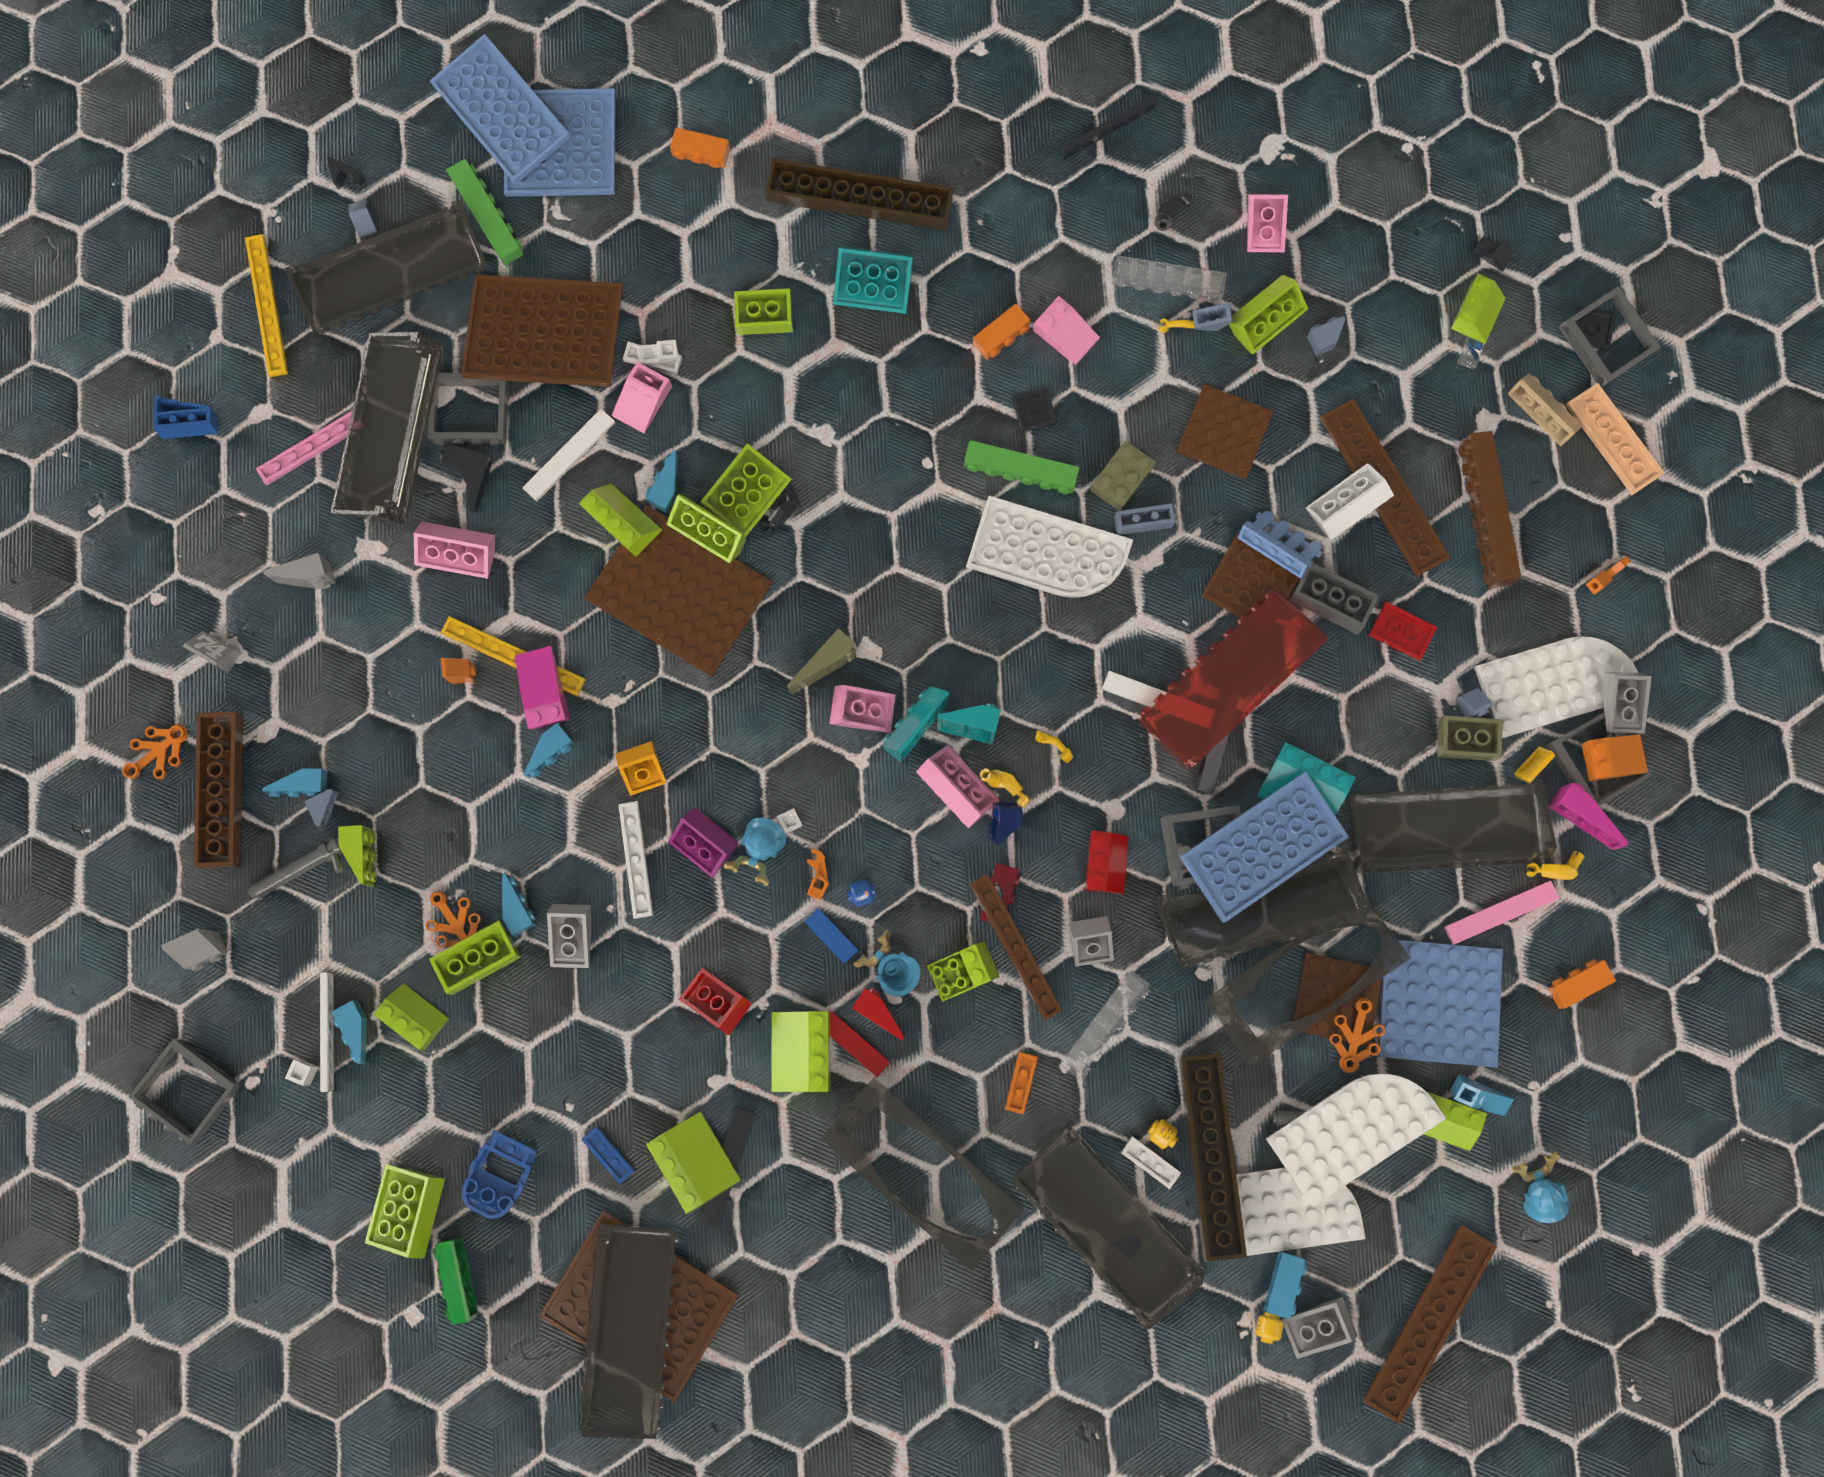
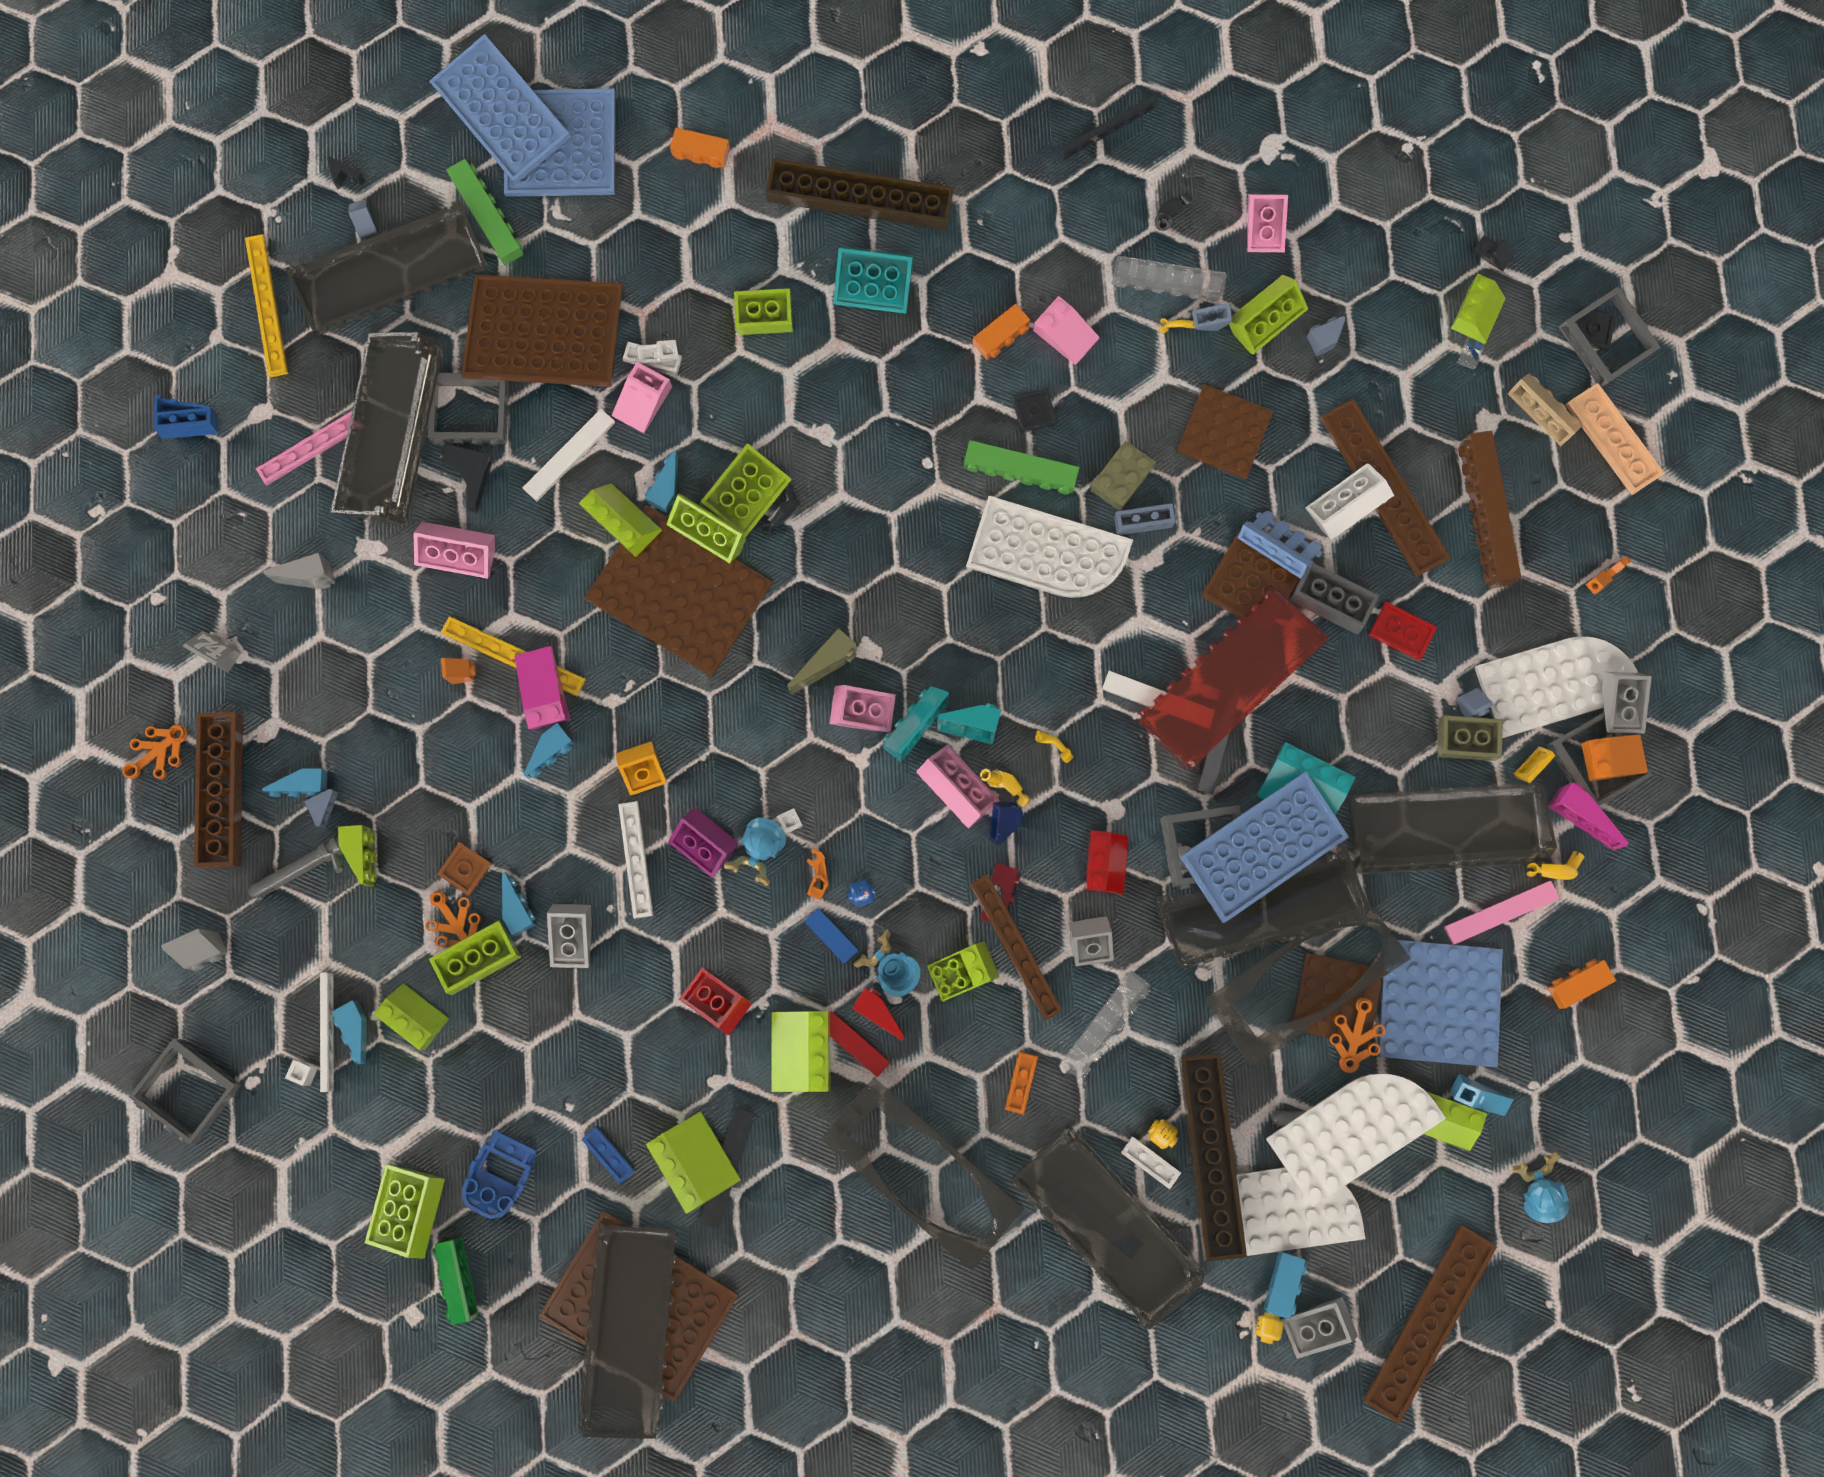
(464, 869): none -> dark orange plate

